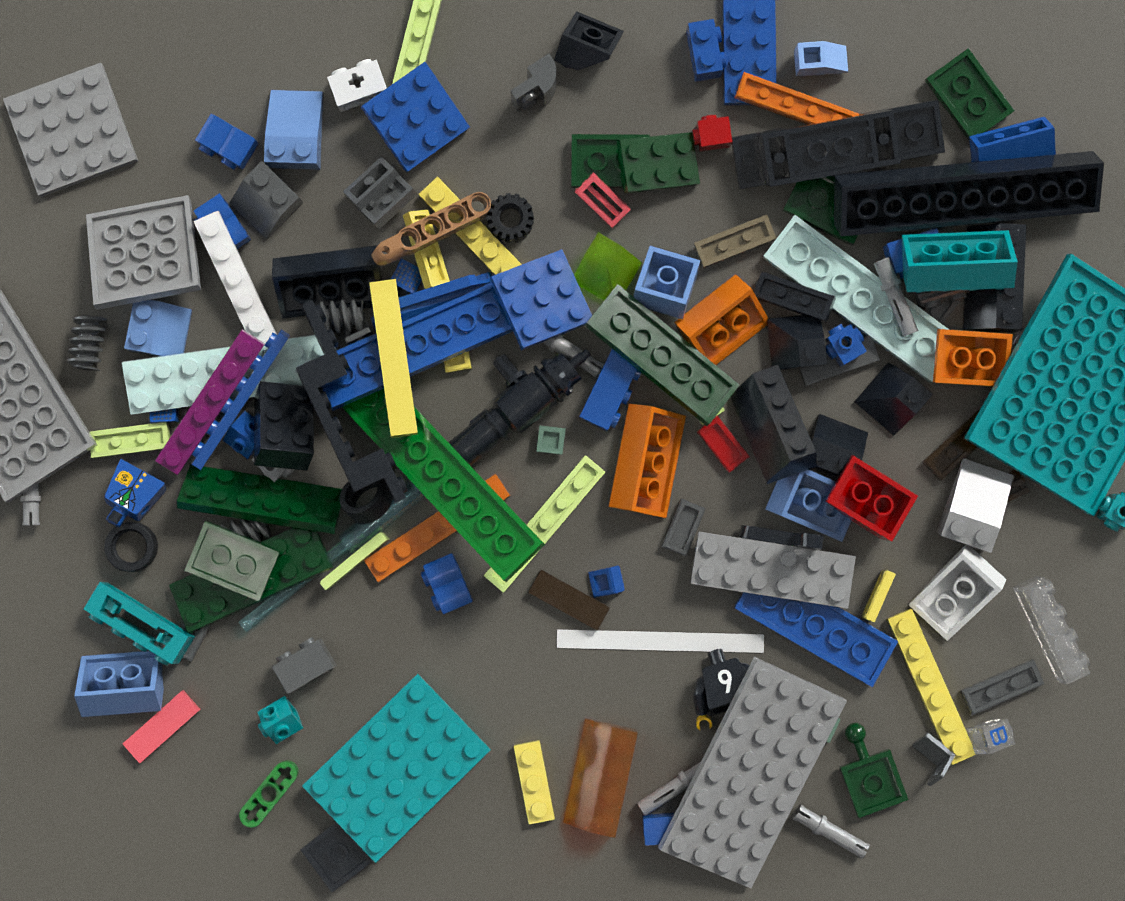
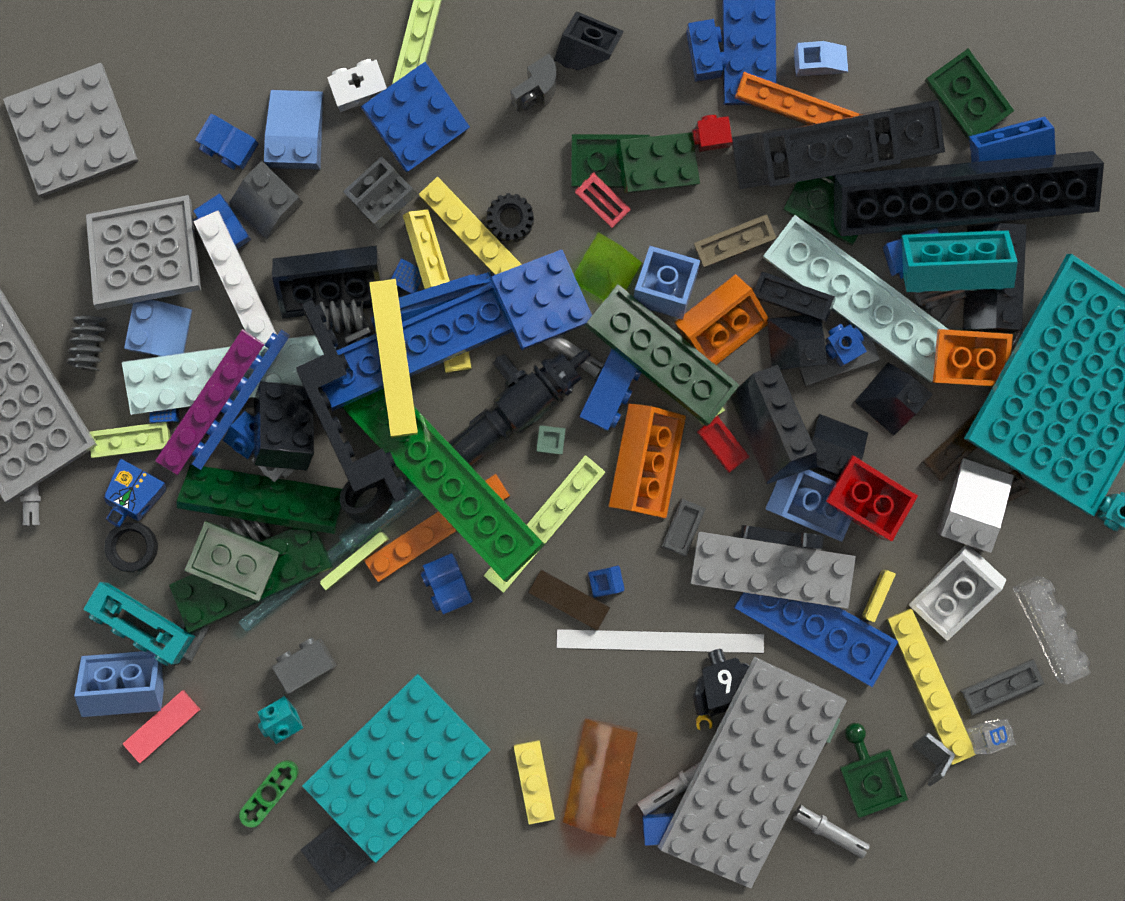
(396, 249): medium nougat piece -> none
(895, 295): light grey pin -> none

